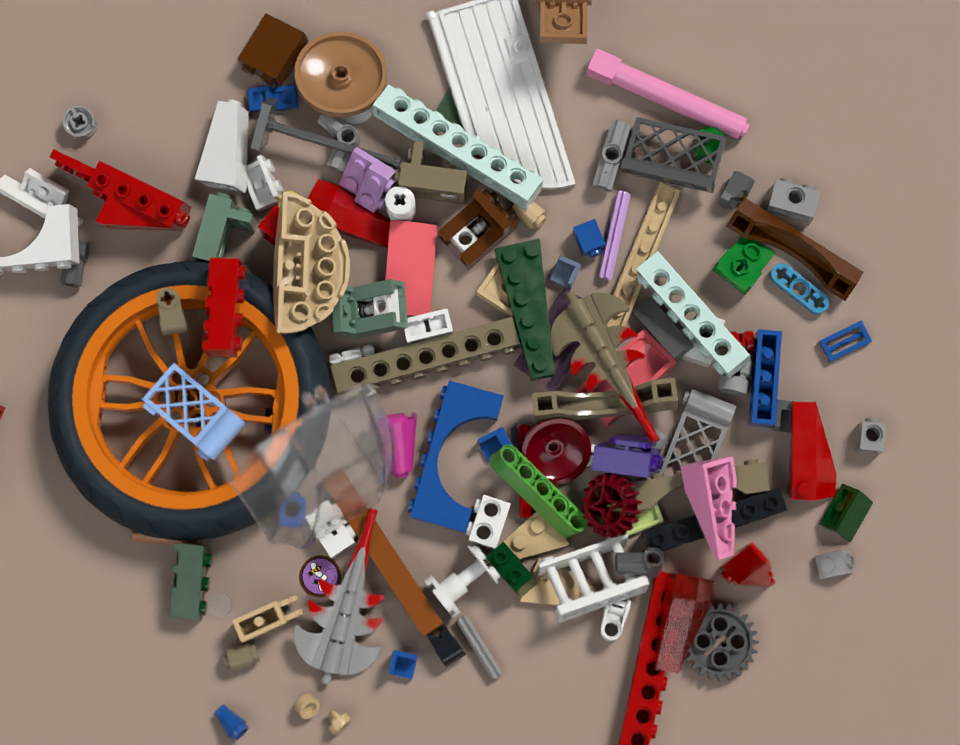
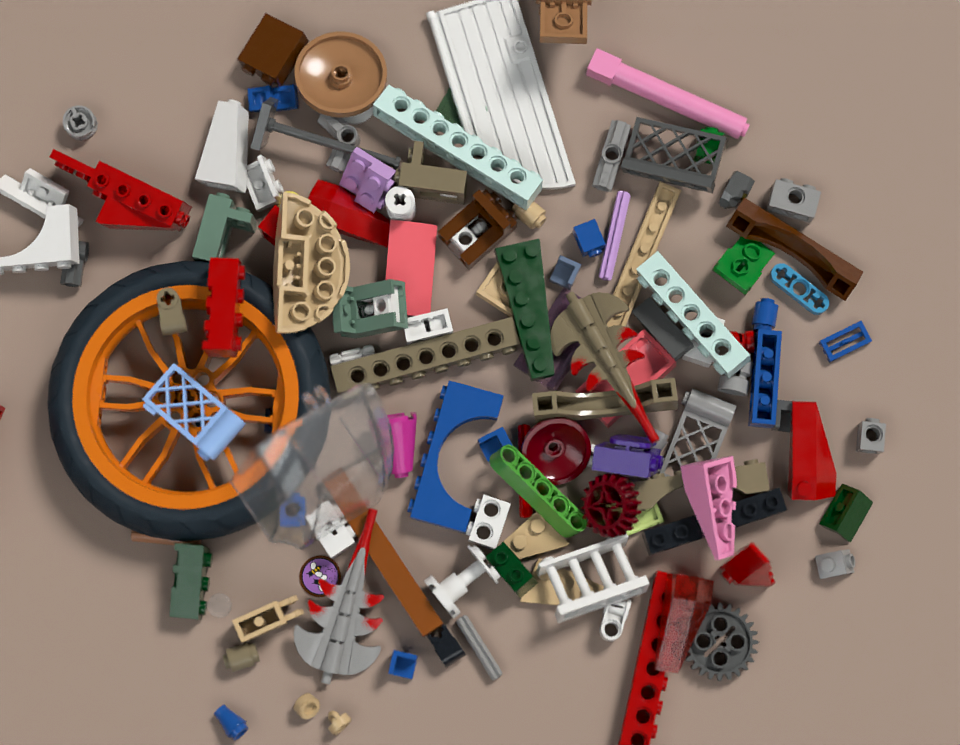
(639, 563): dark grey piece -> none
(765, 314): none -> blue brick

